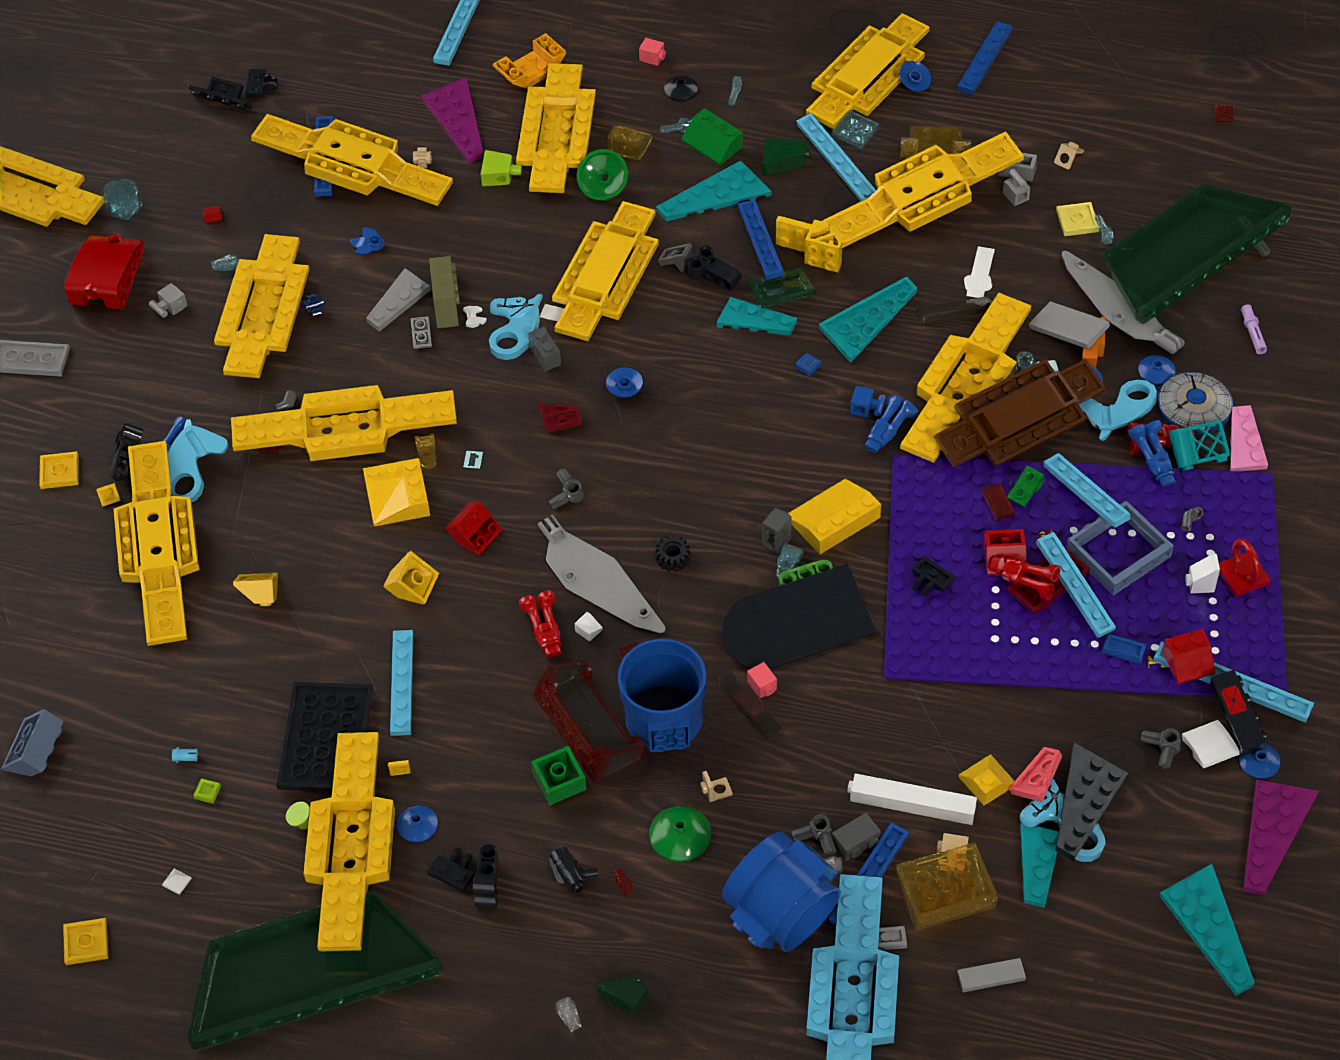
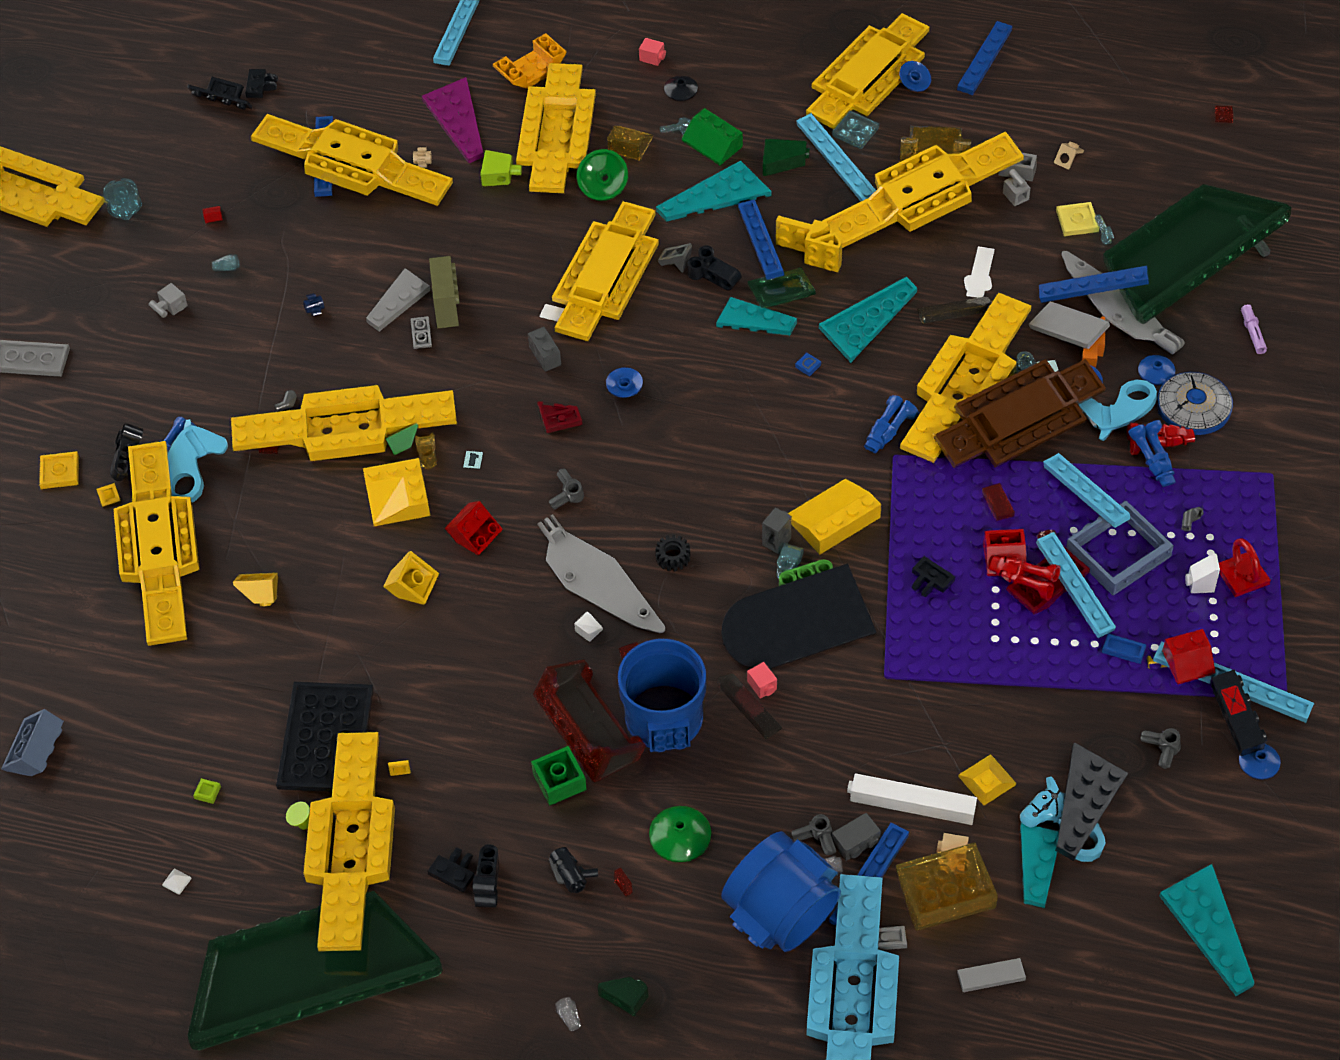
(85, 941): yellow tile -> none
(104, 271): red panel -> none
(184, 755): medium azure pin -> none
(270, 307): yellow piece -> none
(368, 242): blue plate -> none
(401, 683): medium azure plate -> none
(403, 439): none -> green tile
(420, 830): blue dish -> none
(472, 320): white piece -> none
(522, 317): medium azure animal -> none
(546, 633): red piece -> none
(708, 787): tan bracket -> none
(736, 87): clear light blue bar -> none
(864, 401): blue brick -> none
(1027, 484): green plate -> none
(1037, 776): coral wing -> none
(1093, 284): none -> blue plate
(1186, 450): teal piece -> none
(1210, 744): white slope -> none
(1245, 441): bright pink wing -> none
(1274, 824): magenta wing -> none

